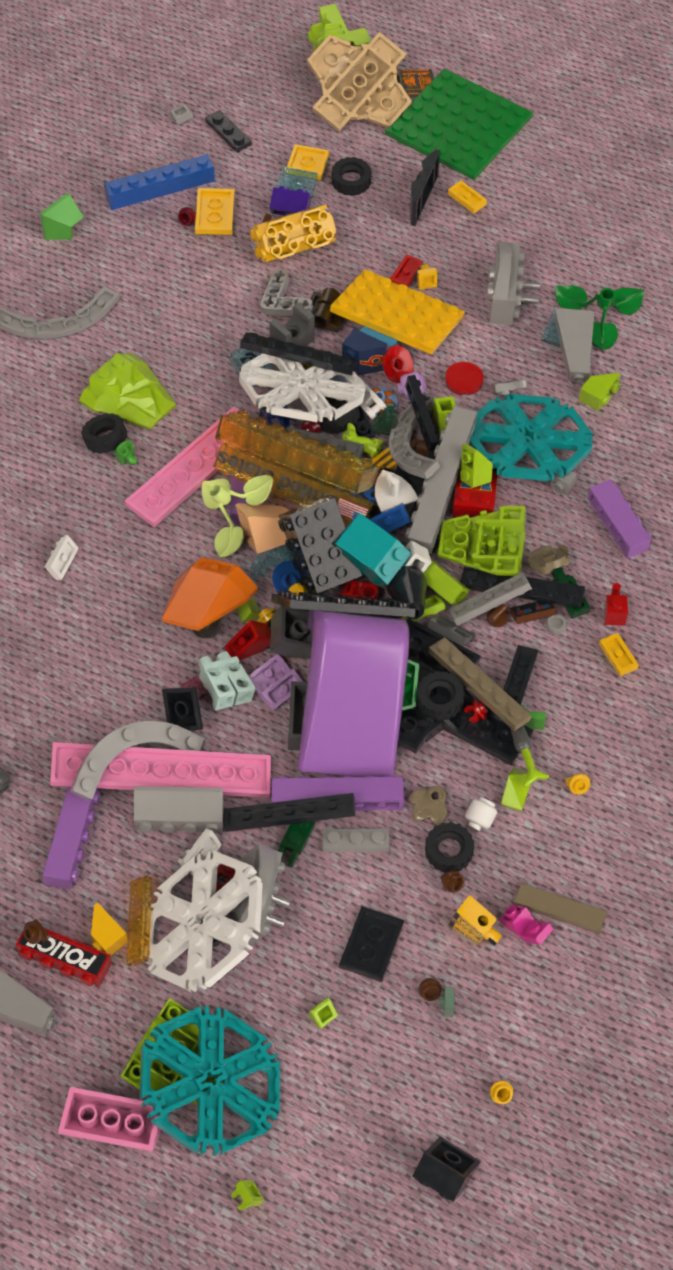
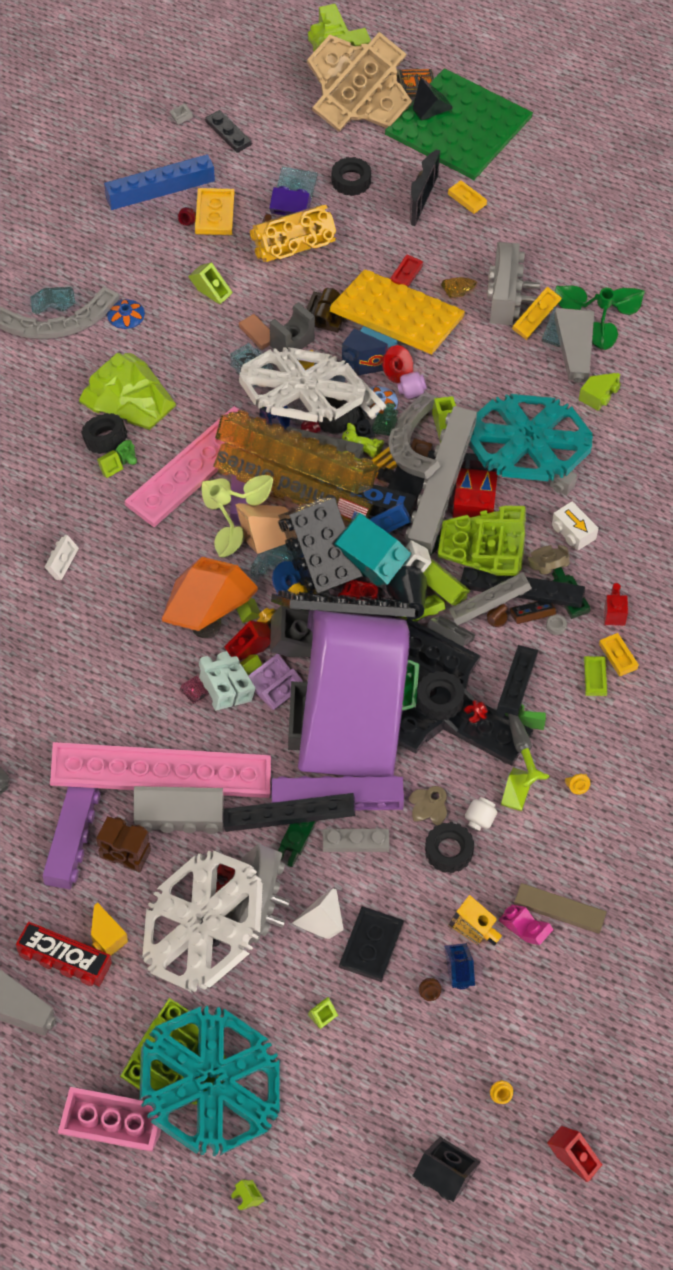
(35, 932): reddish brown plate -> none
(58, 297): none -> clear light blue slope
(59, 219): bright green slope -> none
(110, 464): none -> lime tile
(123, 738): light grey plate -> none
(123, 843): none -> reddish brown brick
(126, 319): none -> blue dish
(139, 921): clear yellow plate -> none
(182, 707): black slope -> none
(205, 843): white plate -> none
(210, 283): none -> lime slope
(251, 663): none -> lime slope
(256, 331): none -> nougat tile
(278, 299): light grey beam -> none
(298, 353): black plate -> none
(309, 159): yellow plate -> none
(322, 916): none -> white slope
(392, 490): white shield -> none
(421, 412): black hinge -> none
(426, 277): yellow tile -> none
(429, 101): none -> black slope
(447, 1002): sand green plate -> none
(452, 881): reddish brown plate -> none
(457, 286): none -> clear yellow plate
(460, 966): none -> clear blue slope
(464, 378): red tile -> none
(474, 467): lime slope -> none
(480, 684): dark tan plate -> none
(504, 387): light grey plate -> none
(536, 313): none -> yellow plate
(574, 526): none -> white brick
(575, 1152): none -> red slope
(595, 676): none -> lime tile
(619, 518): medium lavender brick -> none

